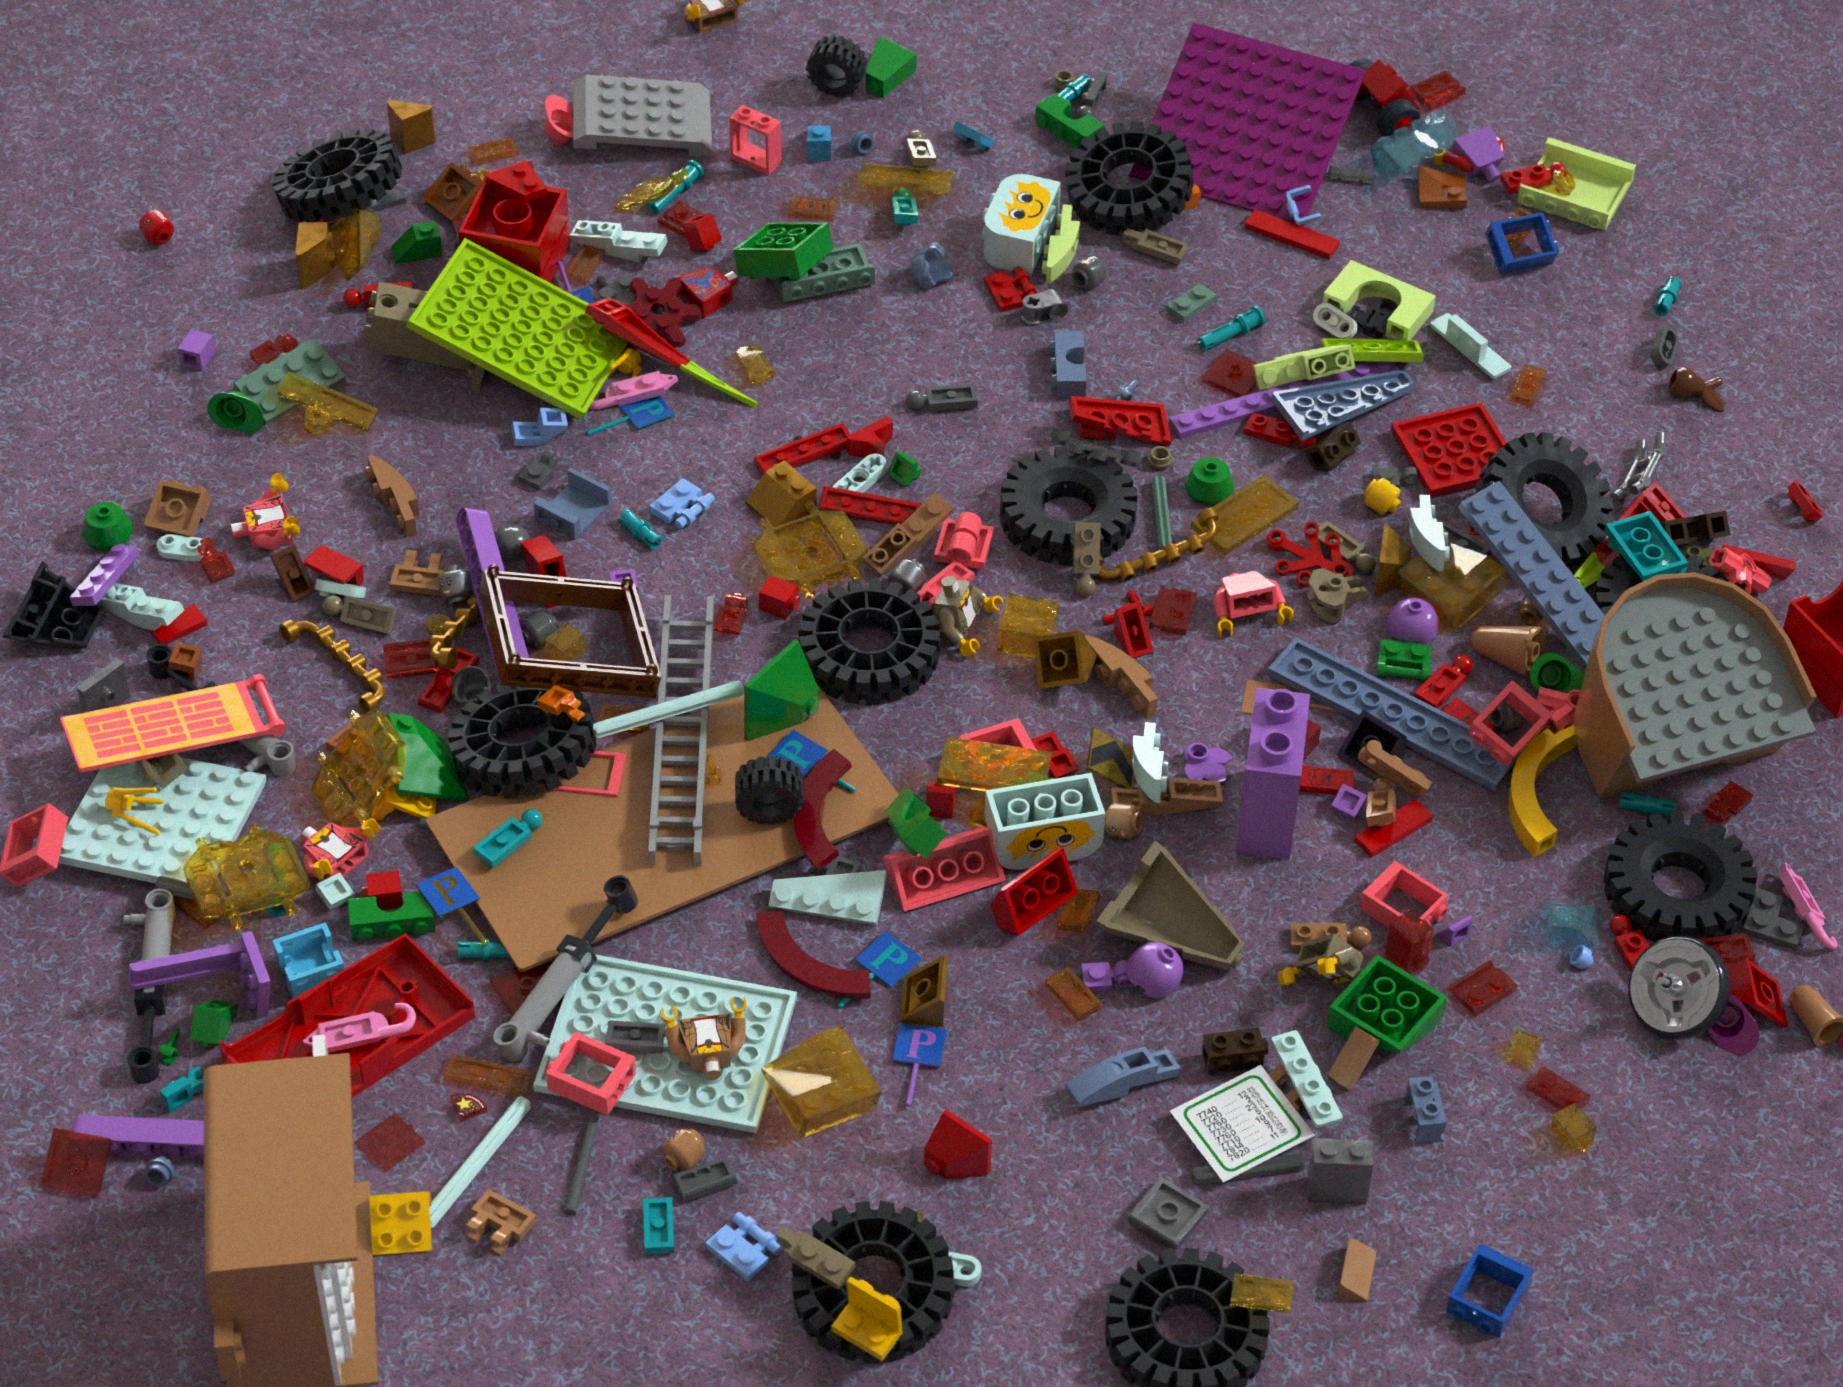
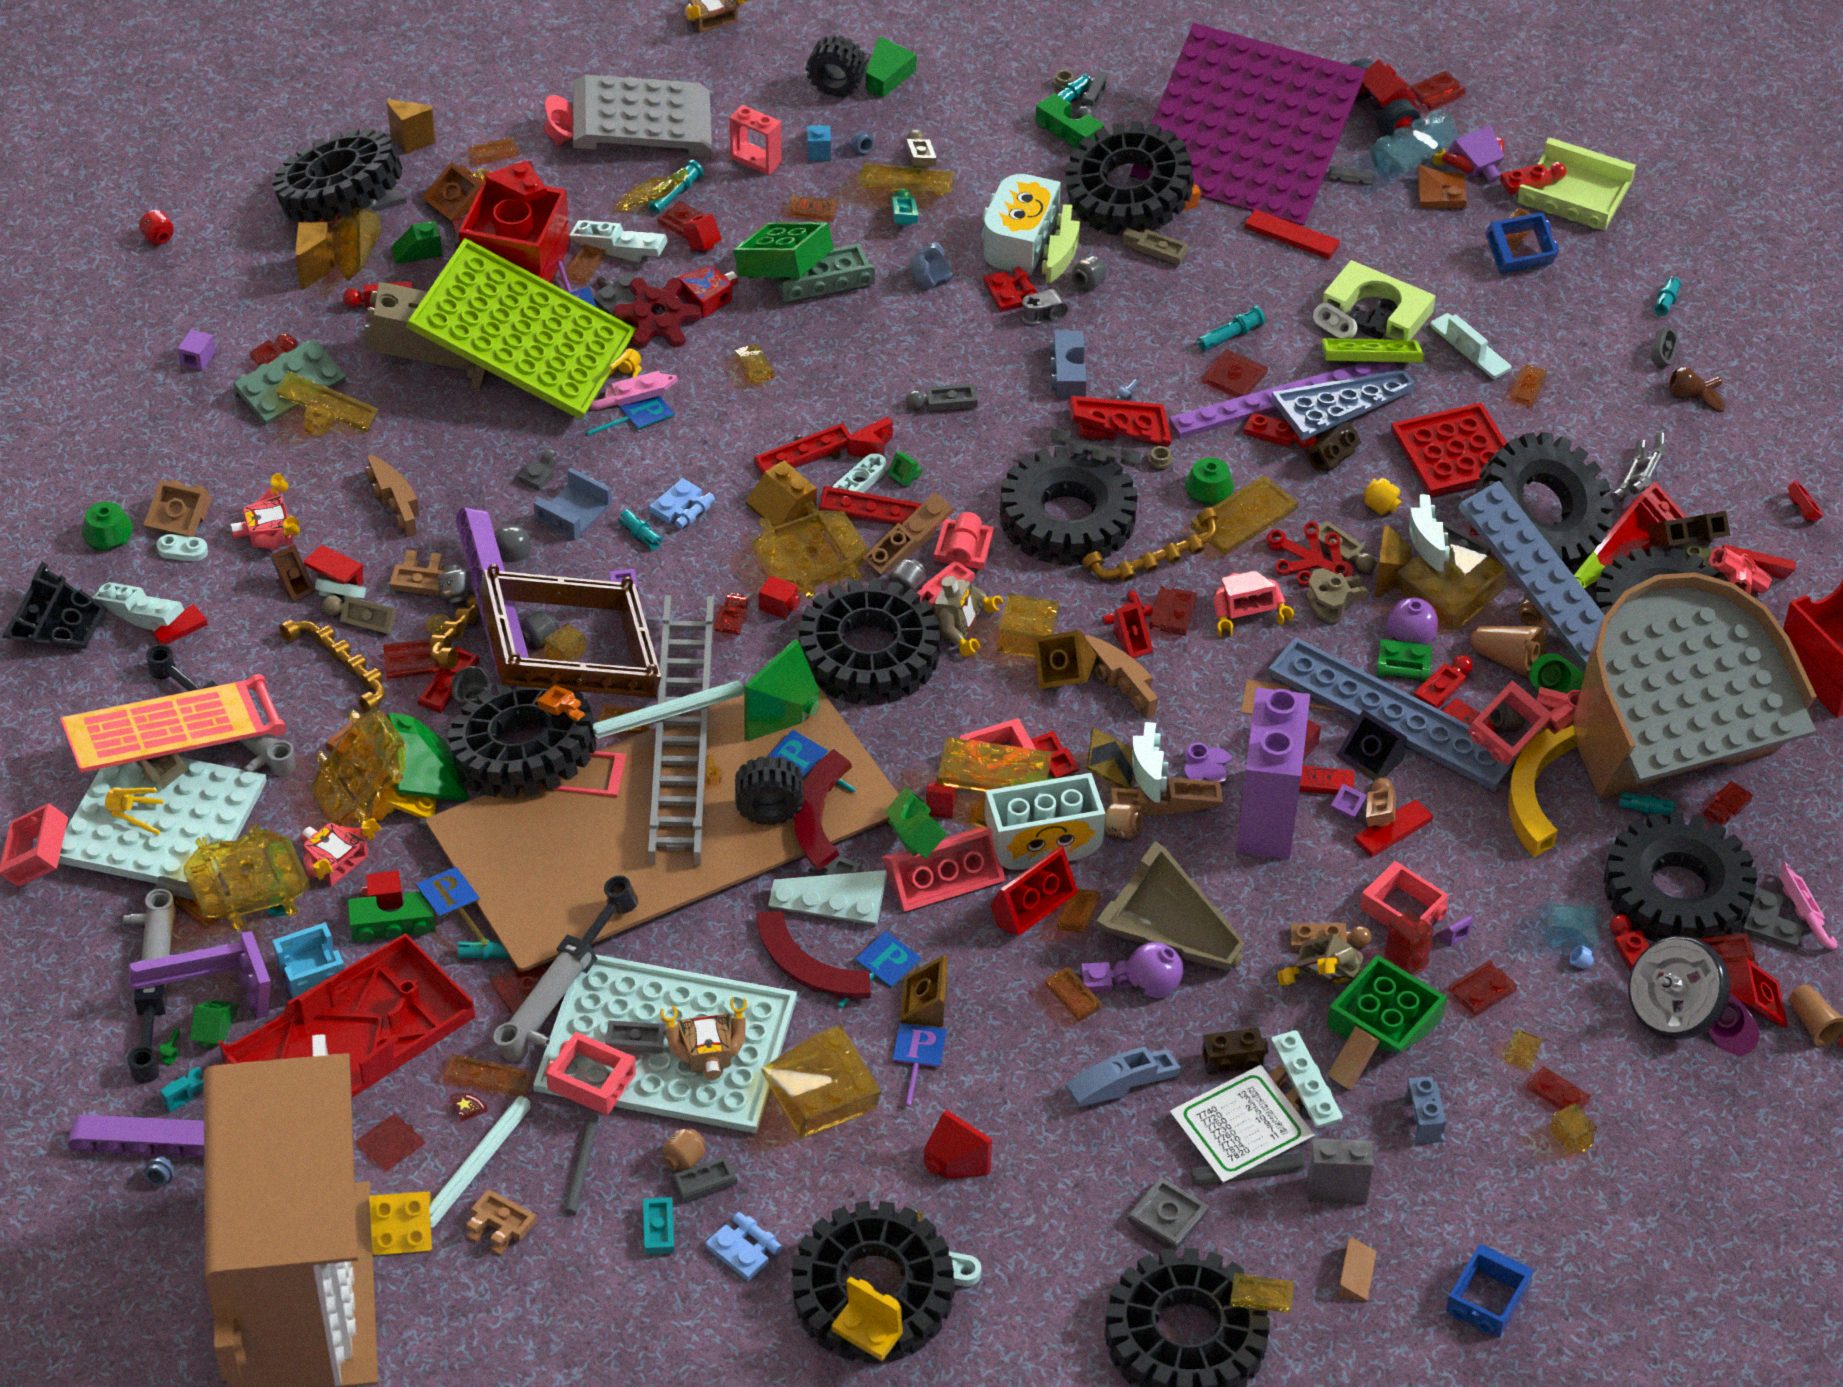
(76, 1162): clear red plate -> none
(104, 575): medium lavender plate -> none
(105, 688): flat silver plate -> none
(186, 659): dark orange panel -> none
(214, 563): clear red plate -> none
(235, 412): green piece -> none
(334, 891): light aqua plate -> none
(361, 1029): bright pink plate -> none
(507, 838): teal plate -> none
(543, 558): red slope -> none
(549, 424): light blue slope -> none
(630, 328): red plate -> none
(815, 1256): dark tan hinge -> none
(981, 140): dark azure plate -> none
(1086, 556): dark tan plate -> none
(1161, 511): sand green axle -> none
(1191, 302): sand green plate -> none
(1292, 209): light blue piece -> none
(1304, 365): yellowish green slope -> none
(1394, 769): medium nougat plate -> none
(1403, 478): dark grey plate -> none
(1563, 181): clear yellow hat -> none
(1645, 546): teal slope -> none

